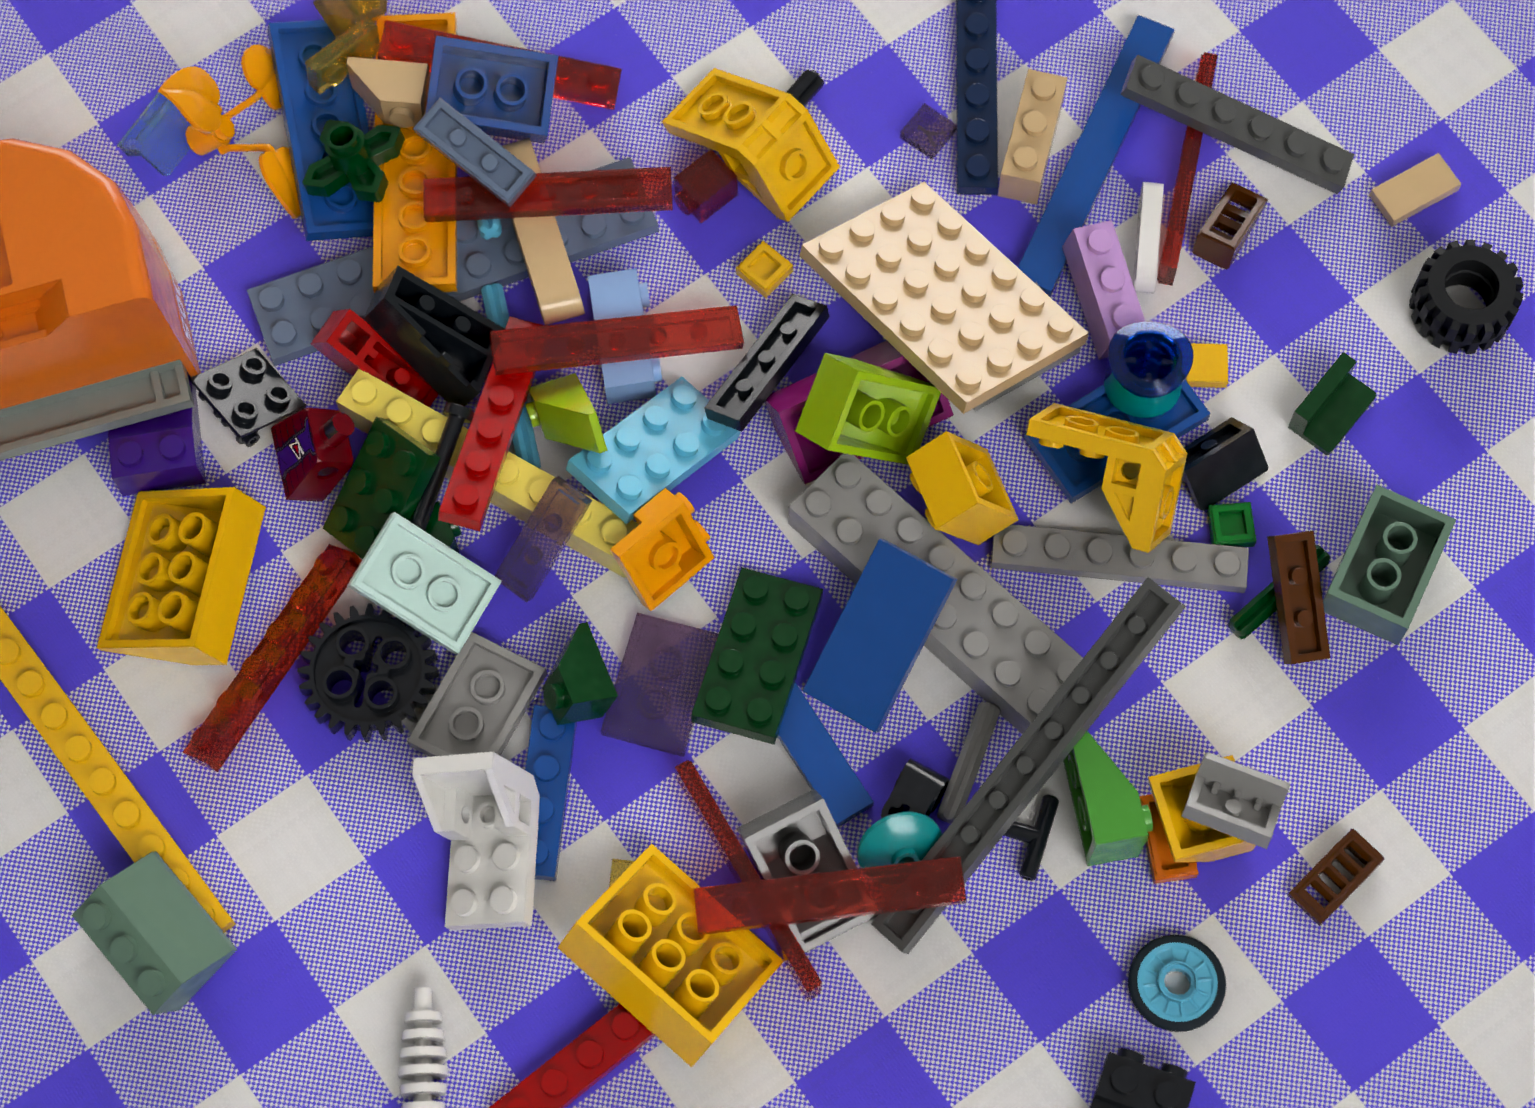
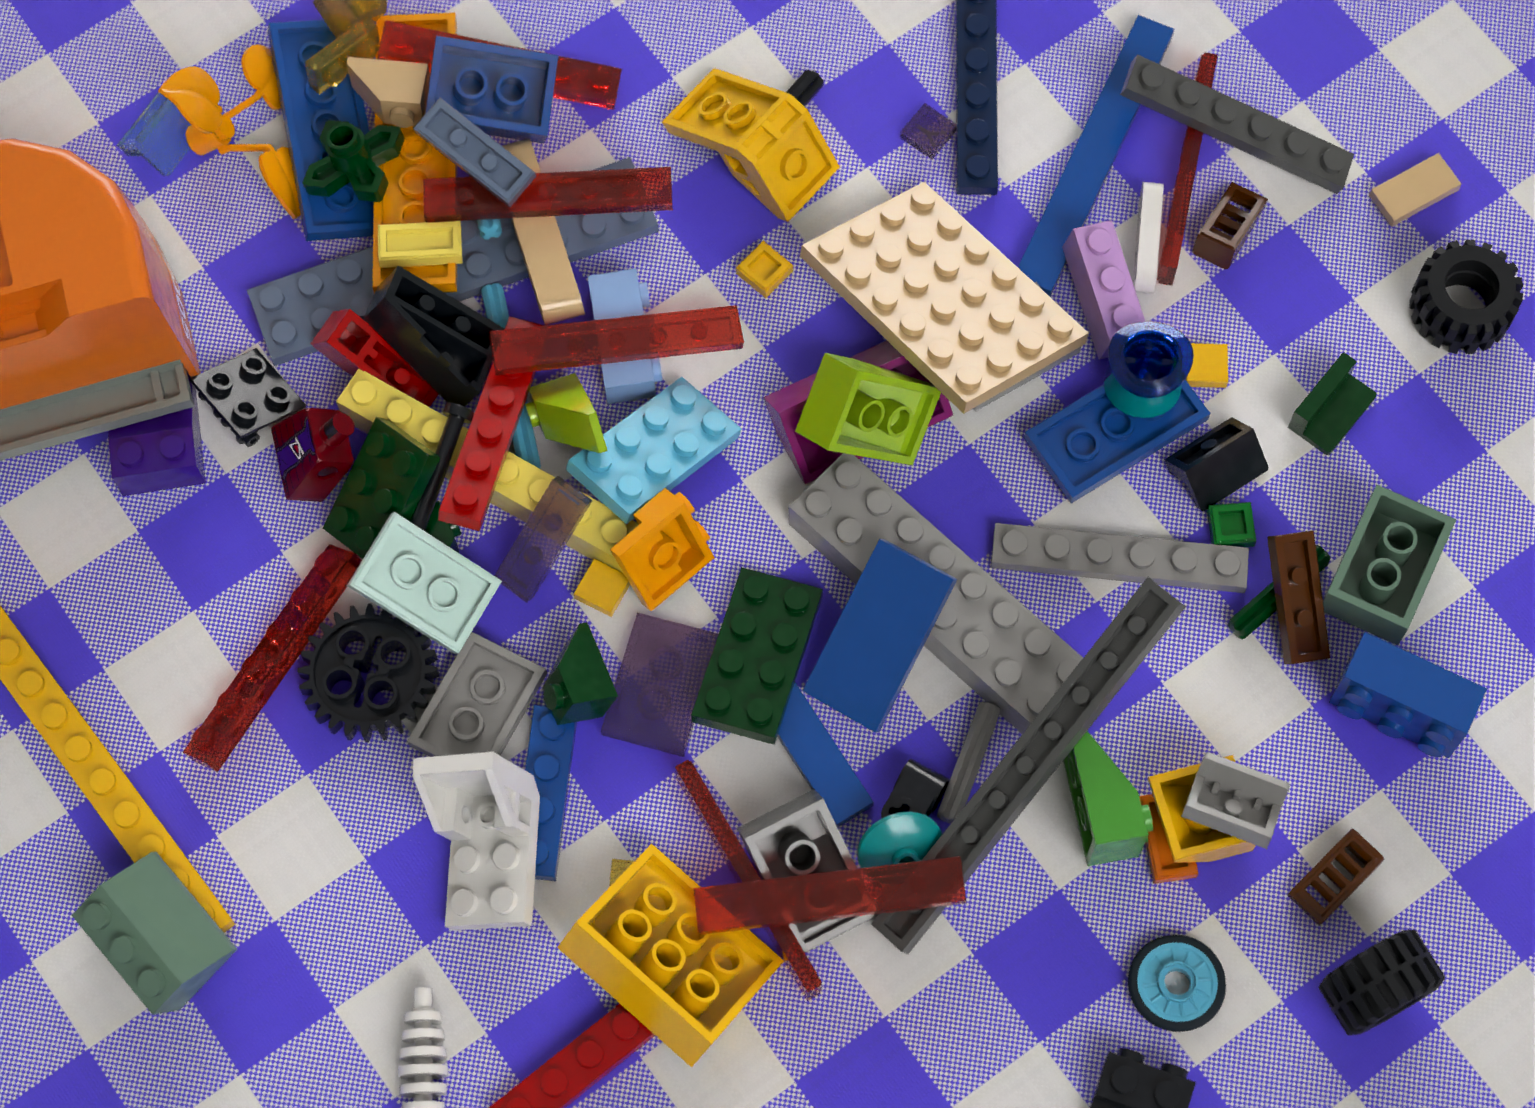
(182, 575): yellow slope -> none
(420, 244): none -> light yellow tile
(602, 588): none -> yellow tile
(705, 186): clear red brick -> none
(767, 362): black plate -> none
(961, 488): yellow brick -> none
(1032, 136): tan brick -> none
(1035, 836): black piece -> none
(1140, 470): yellow bracket -> none
(1381, 982): none -> black tyre
(1407, 696): none -> blue brick

